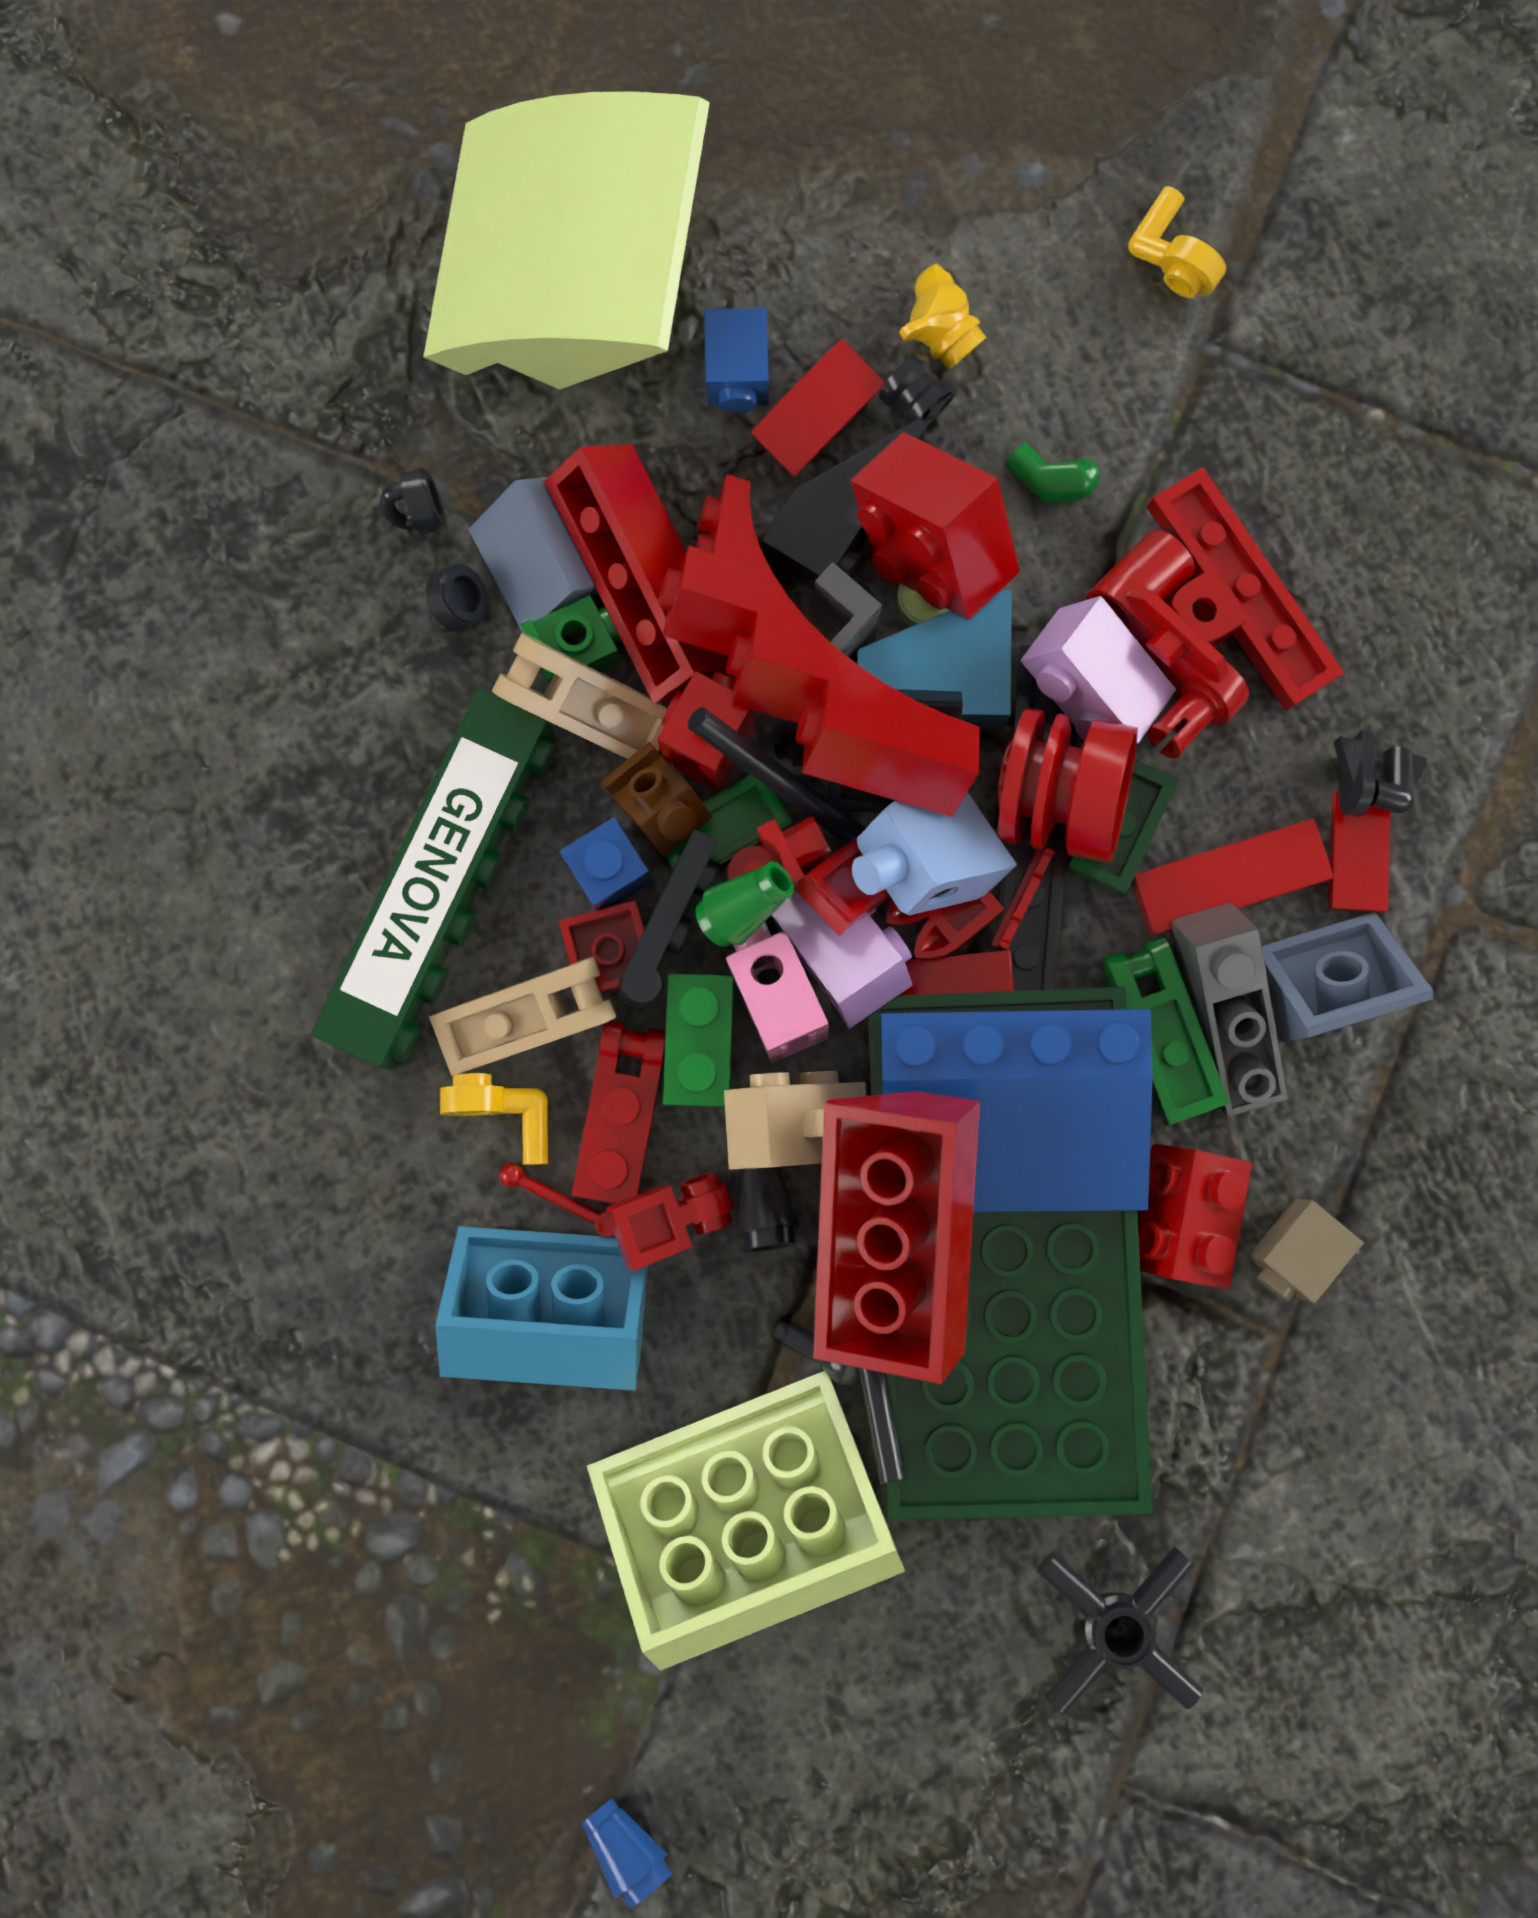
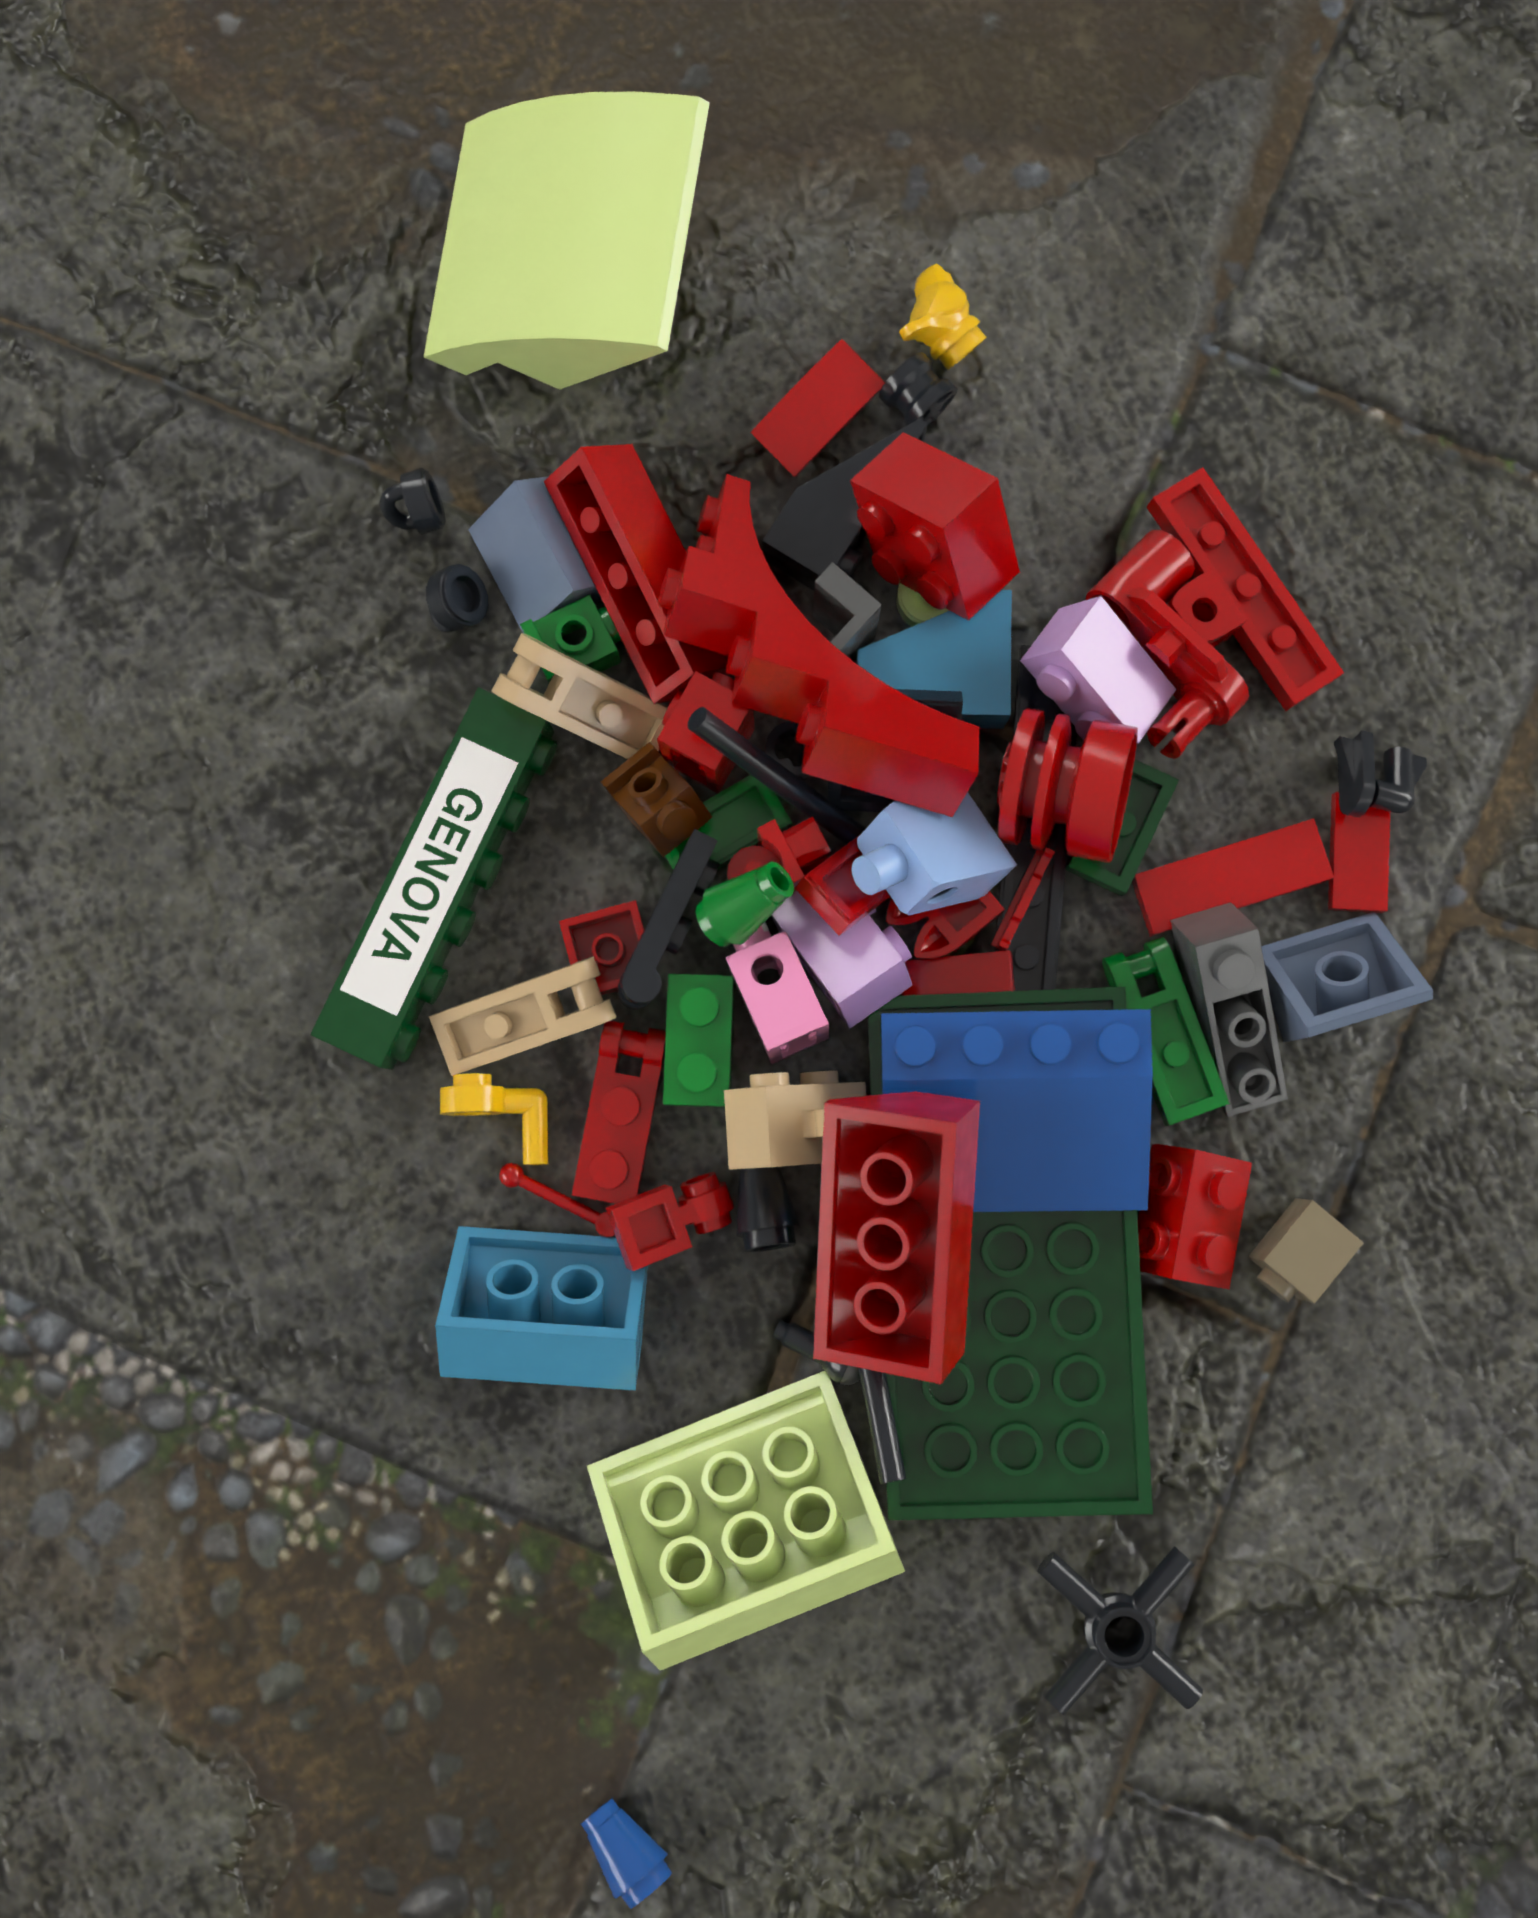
(606, 865): blue brick -> none
(736, 358): blue brick -> none
(1055, 481): green arm -> none
(1187, 262): yellow plate -> none

